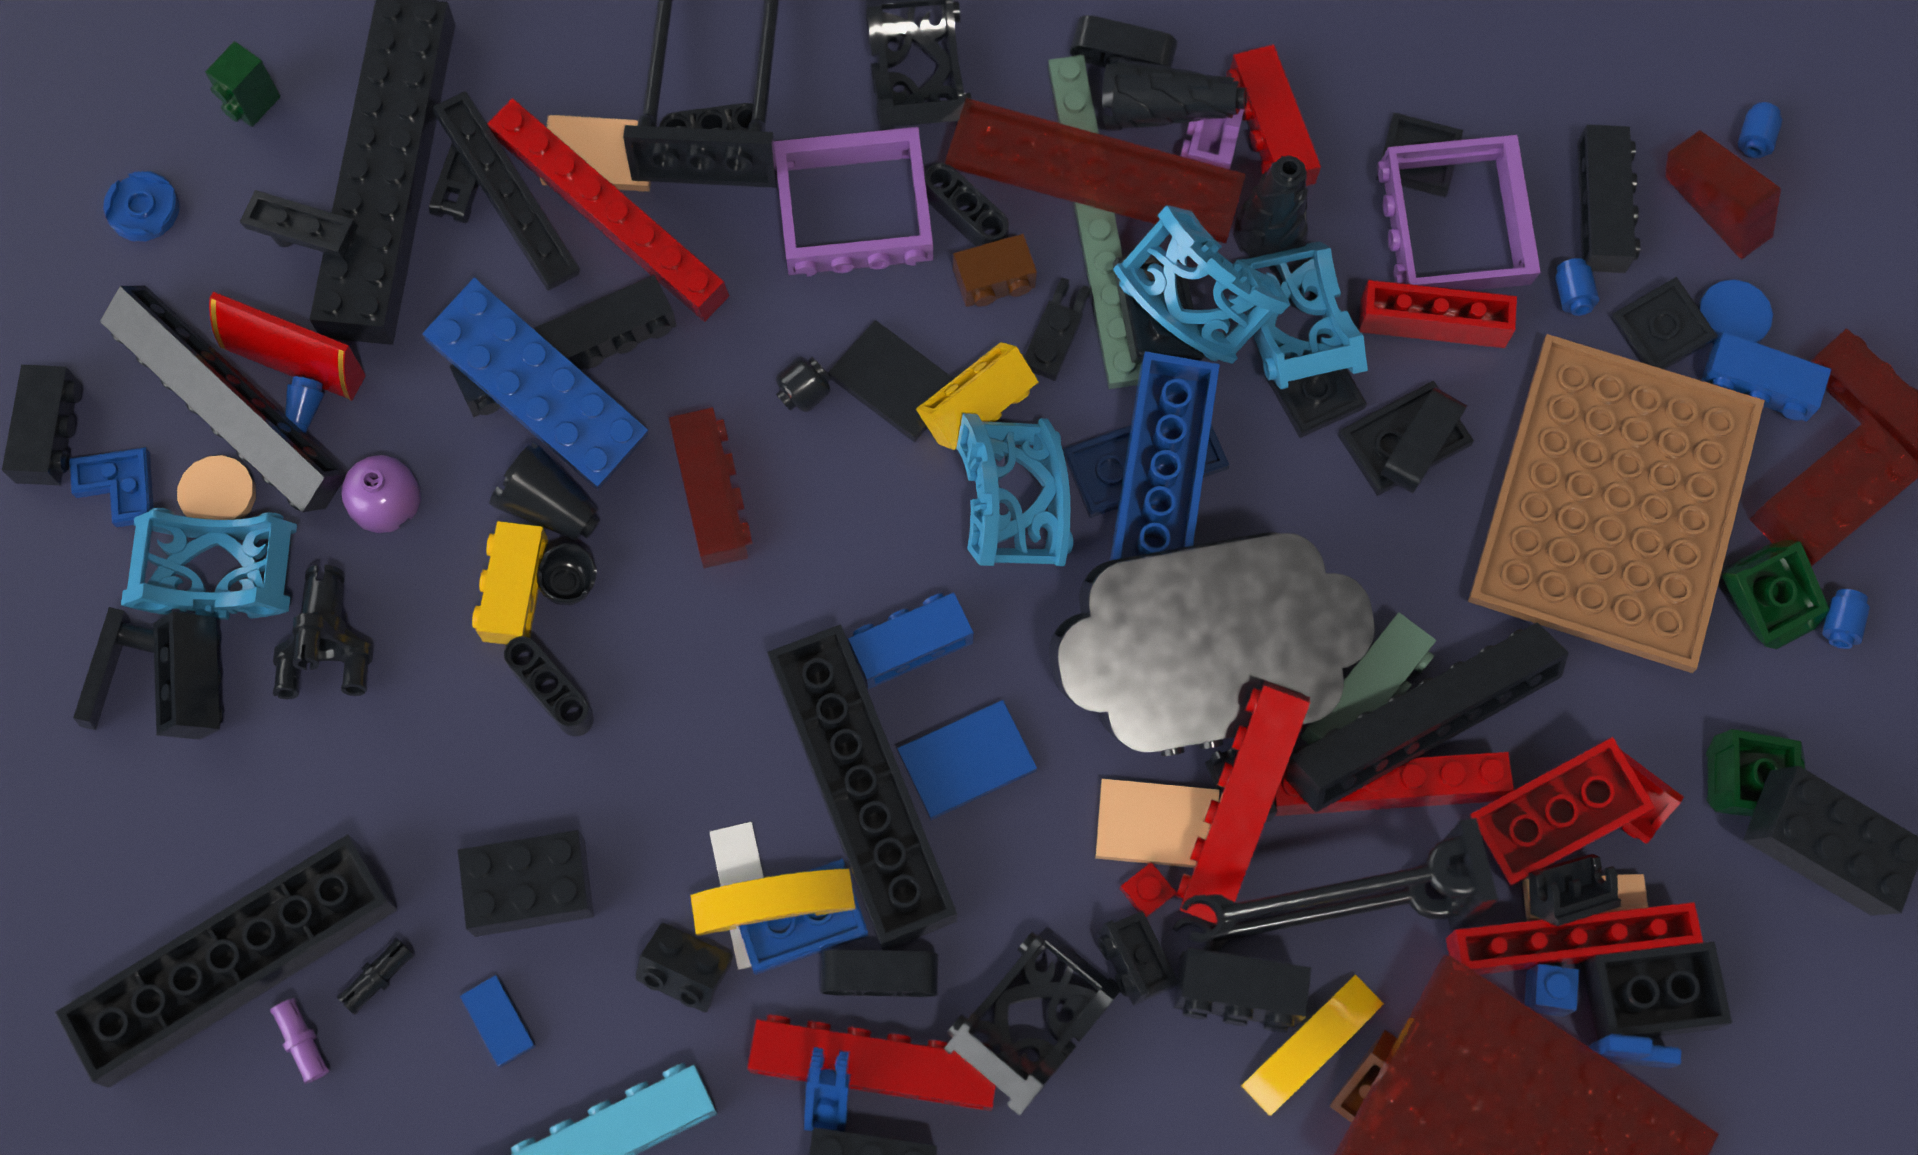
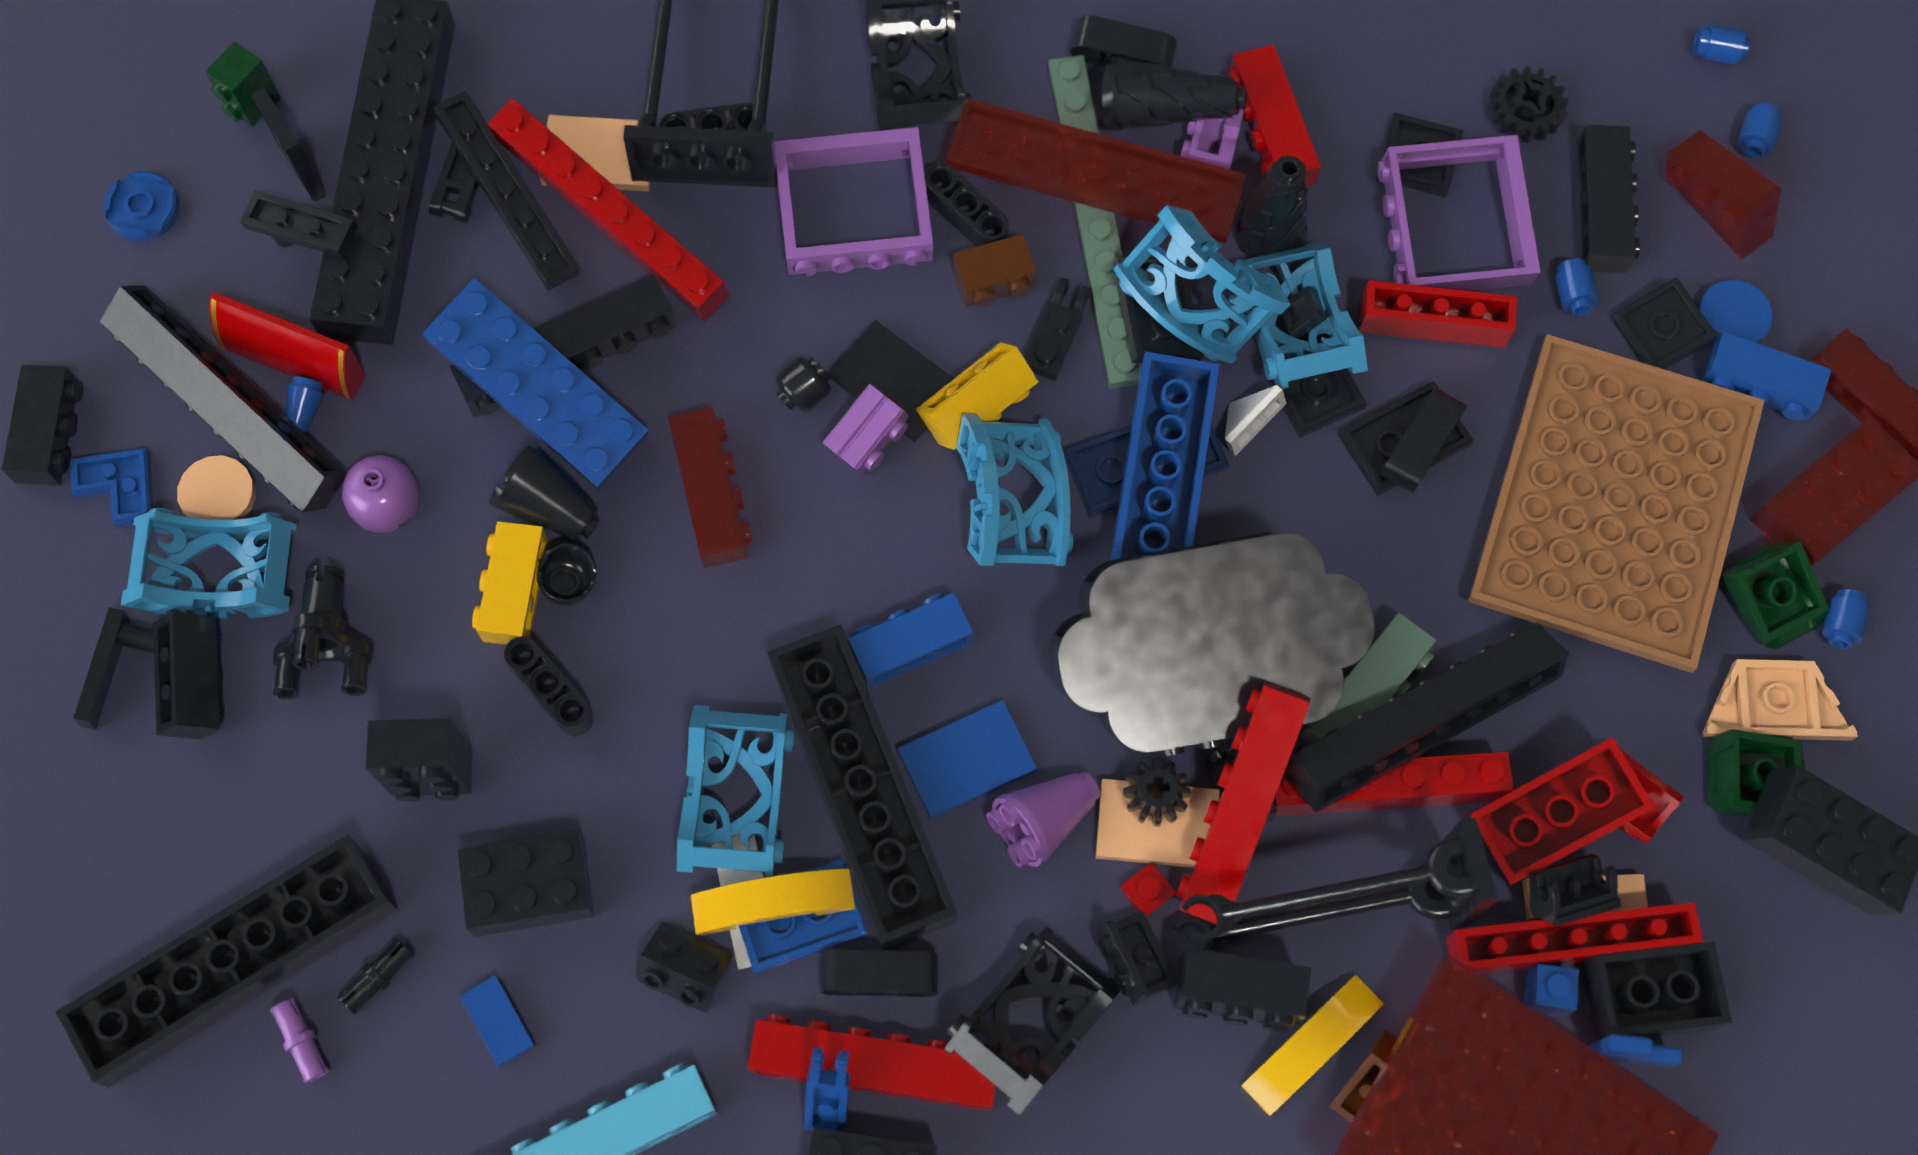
(288, 144): none -> black tile
(419, 758): none -> black brick
(707, 745): none -> dark azure fence
(867, 430): none -> medium lavender brick
(1042, 816): none -> medium lavender cone
(1171, 799): none -> black gear
(1250, 415): none -> white slope
(1304, 312): none -> black plate
(1528, 104): none -> black gear
(1721, 44): none -> blue brick
(1778, 701): none -> light nougat wing

